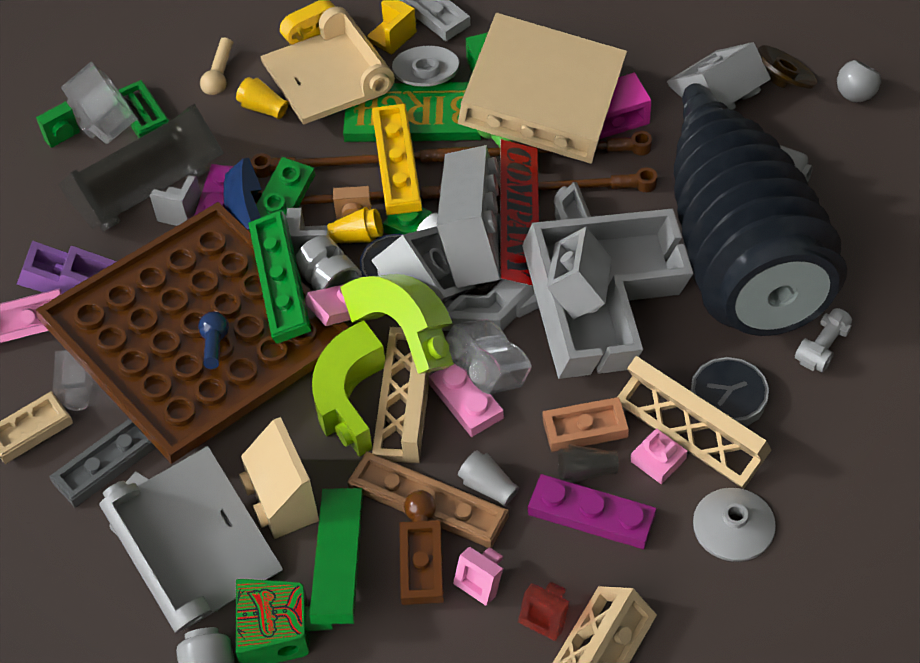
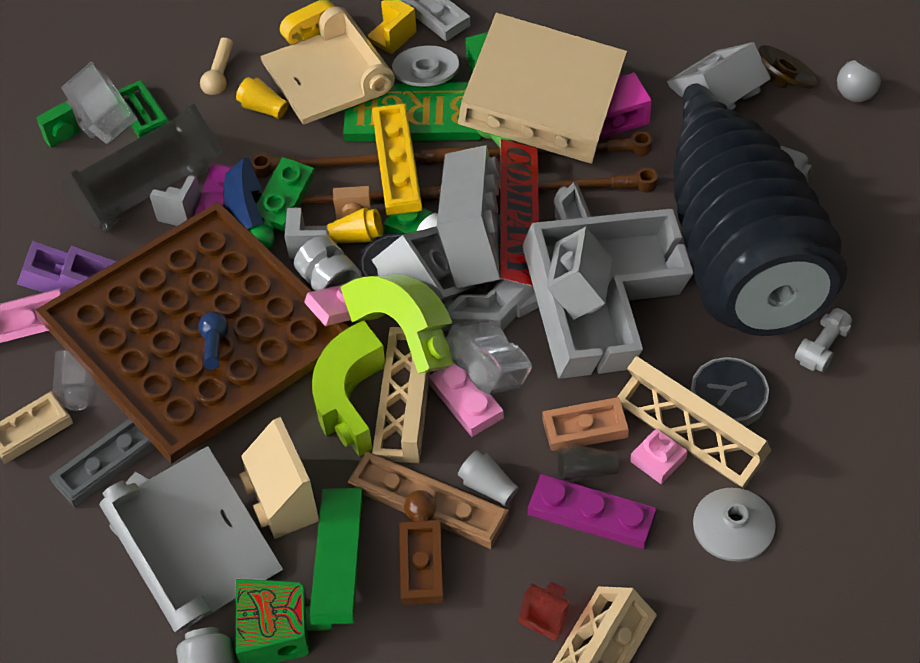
(279, 277): green tile -> none
(479, 574): bright pink tile -> none

